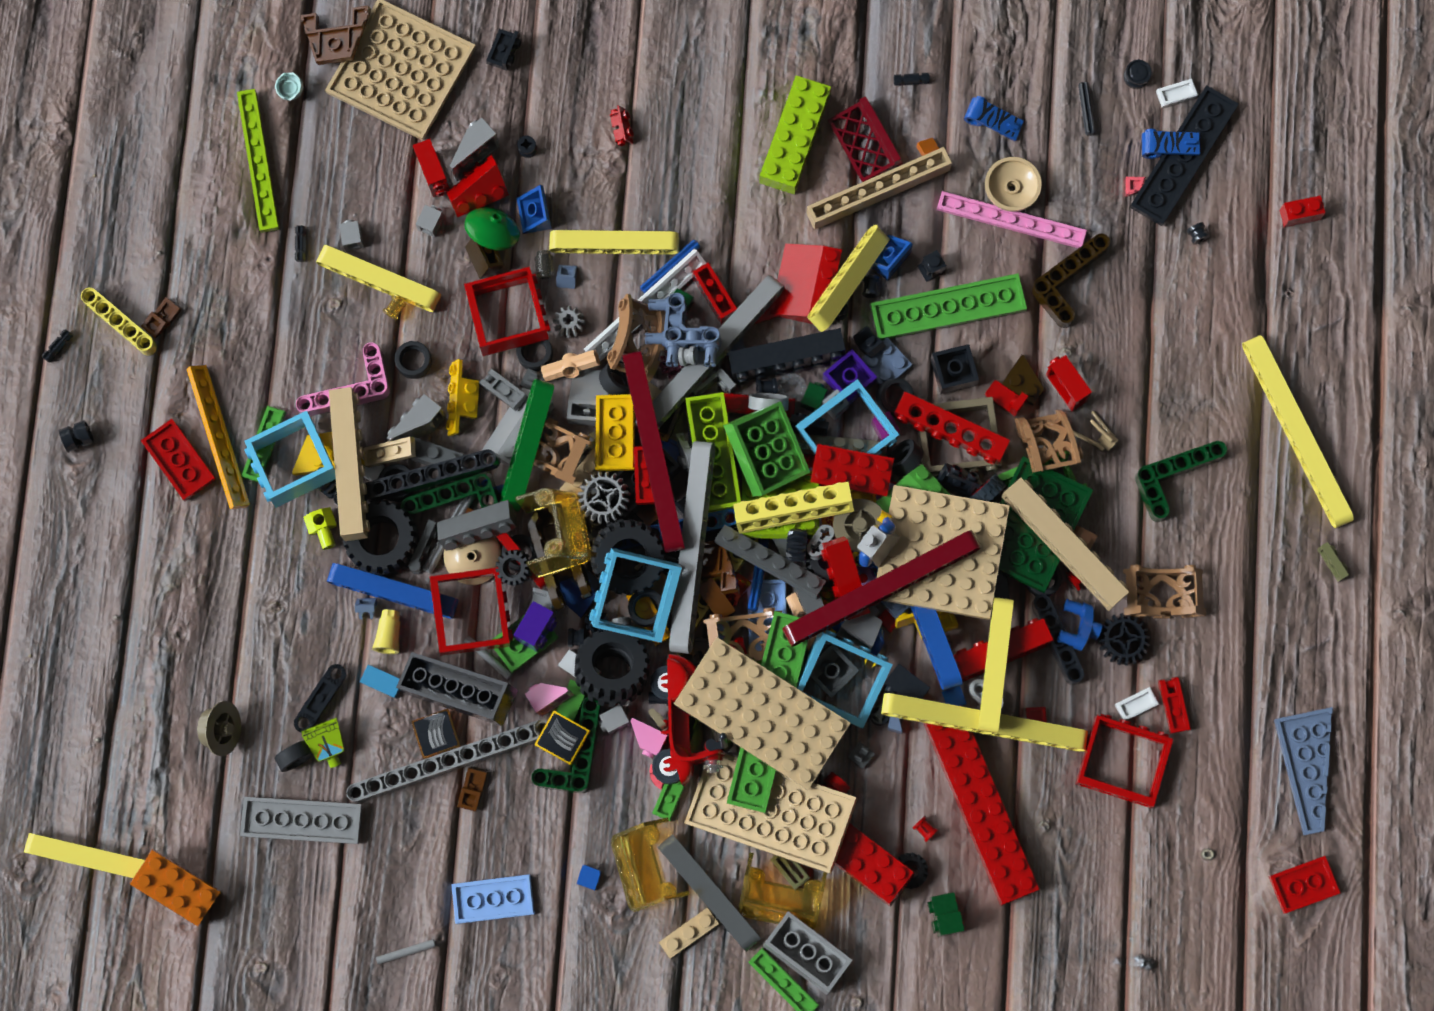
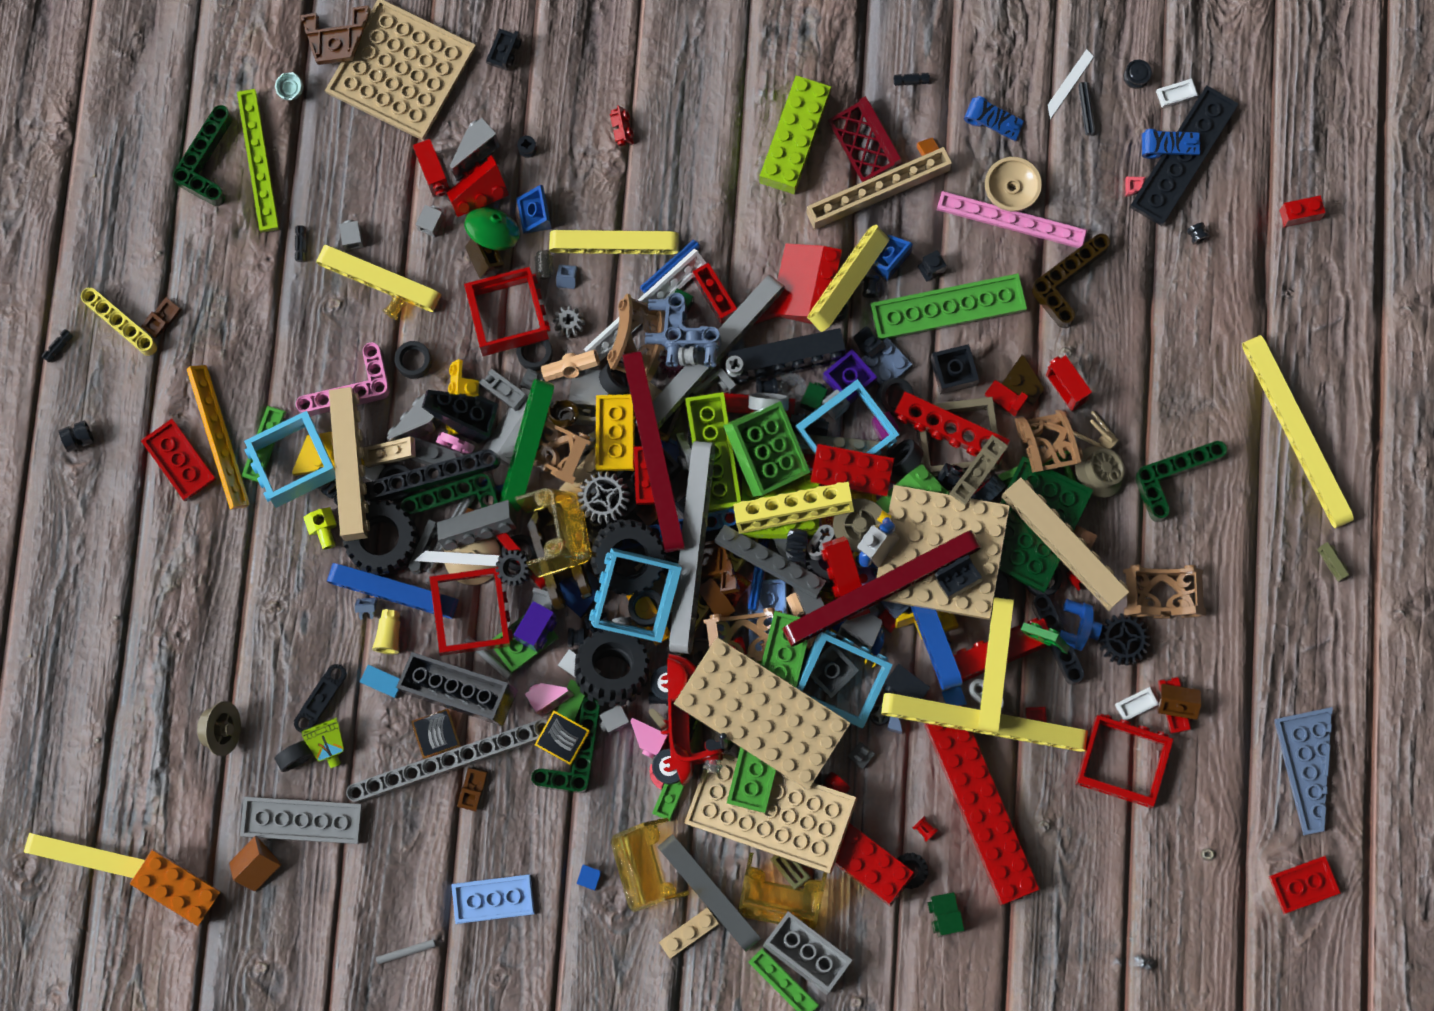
(202, 156): none -> dark green beam
(253, 865): none -> dark orange slope
(454, 443): none -> bright pink plate
(458, 558): none -> white sticker
(465, 414): none -> black wedge
(563, 413): none -> dark brown hair
(731, 361): none -> light grey bush
(958, 577): none -> black bracket
(978, 470): none -> dark tan slope
(1047, 637): none -> green wing
(1069, 82): none -> white sticker
(1101, 471): none -> dark tan wheel
(1179, 701): none -> reddish brown panel

